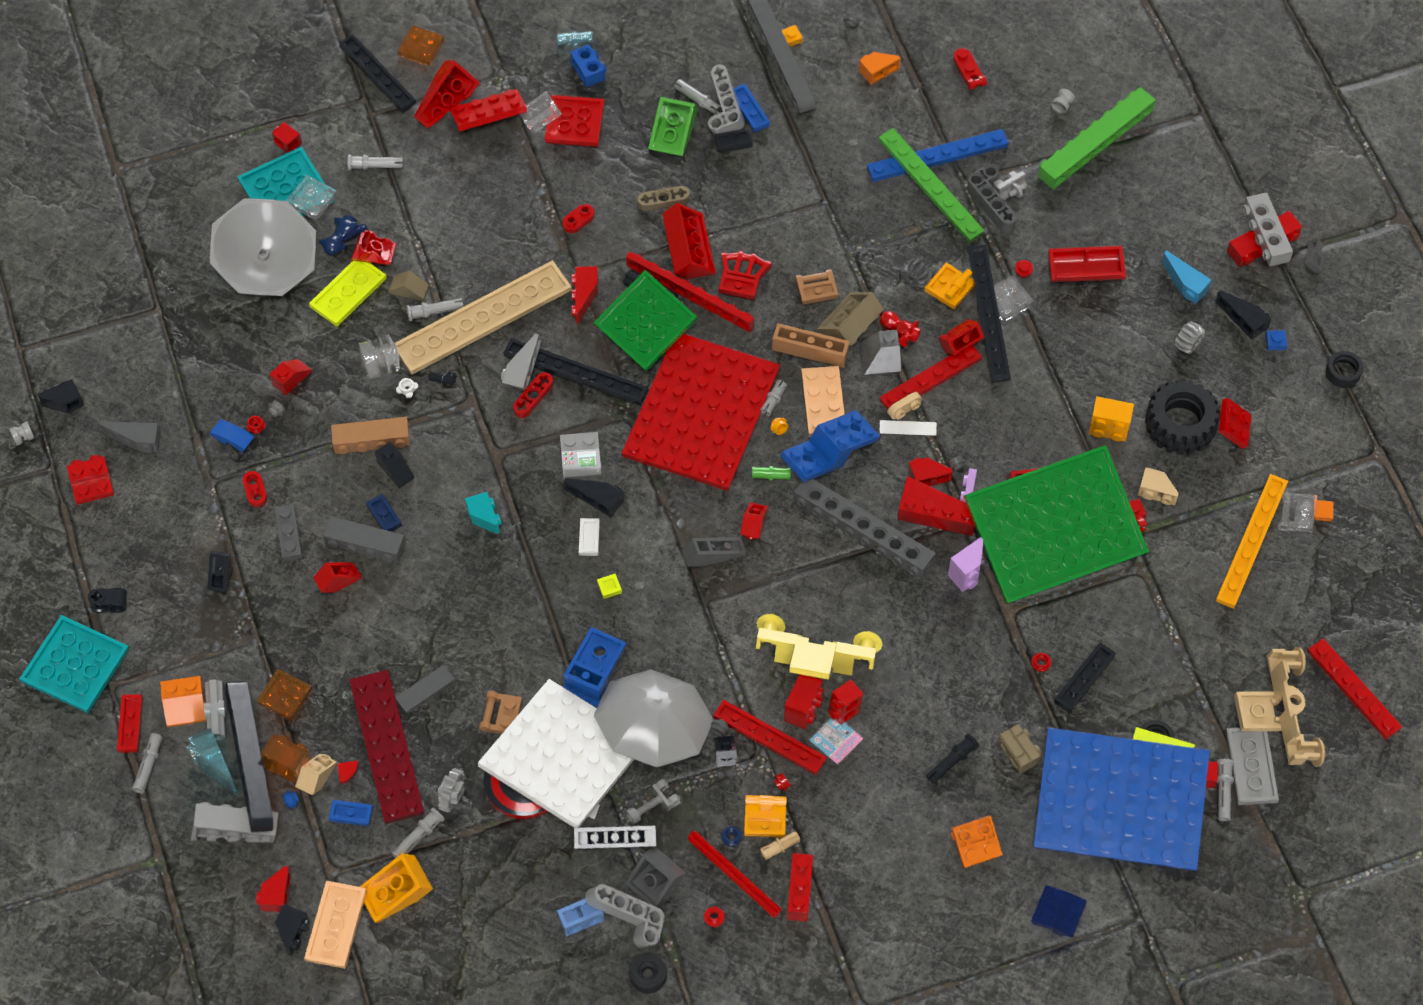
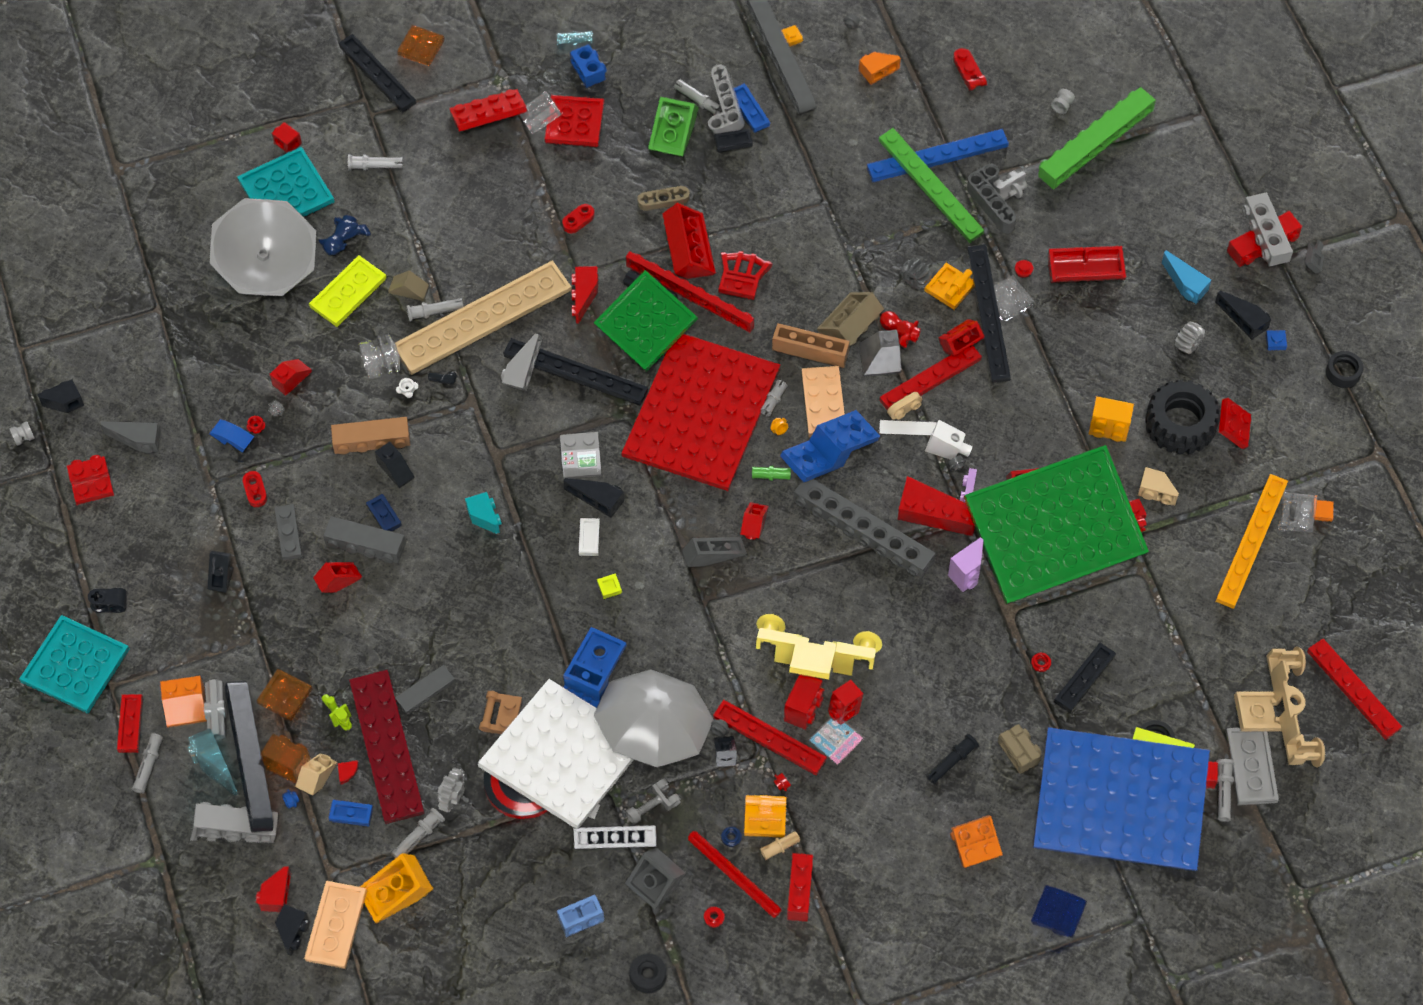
(312, 197): clear plate -> none
(339, 715): none -> lime arm
(373, 249): red slope -> none
(447, 89): red wedge -> none
(533, 387): red beam -> none
(603, 898): light grey beam -> none
(816, 291): medium nougat plate -> none
(929, 471): red slope -> none
(947, 442): none -> white torso

